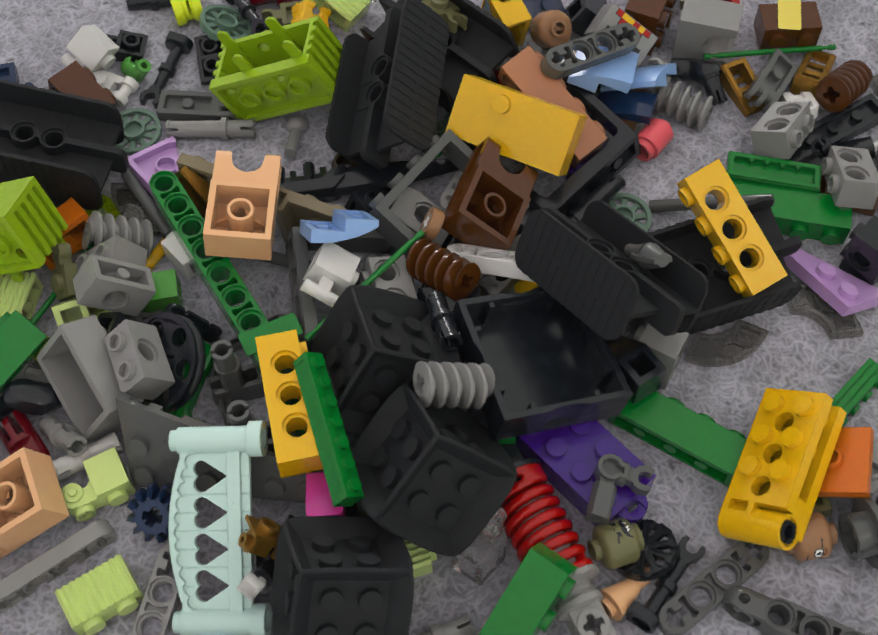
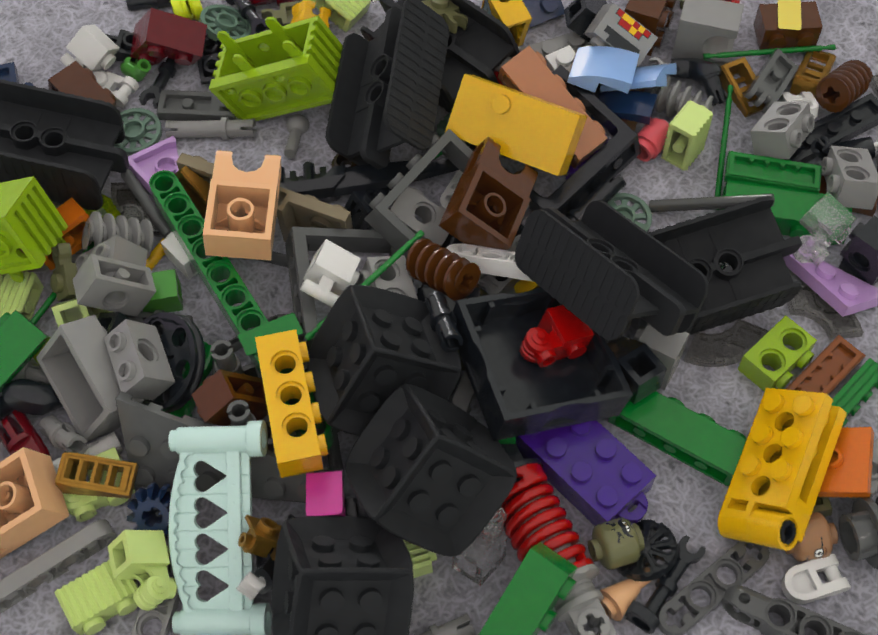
(74, 469): none -> pearl gold slope
(145, 558): none -> yellowish green brick
(170, 36): none -> dark red brick
(209, 332): black axle -> none
(222, 389): none -> reddish brown brick
(328, 430): green piece -> none
(344, 226): light blue slope -> none
(432, 223): medium nougat tile -> none
(453, 384): light grey piece -> none
(550, 28): medium nougat head -> none
(556, 337): none -> red brick
(588, 46): dark grey beam -> none
(610, 472): dark grey bar -> none
(648, 255): dark grey piece -> none
(687, 135): none -> yellowish green brick
(723, 142): none -> green piece
(747, 237): yellow brick -> none
(772, 351): none -> lime brick
(804, 586): none -> white plate
(827, 223): none -> clear brick
(829, 368): none -> dark orange plate

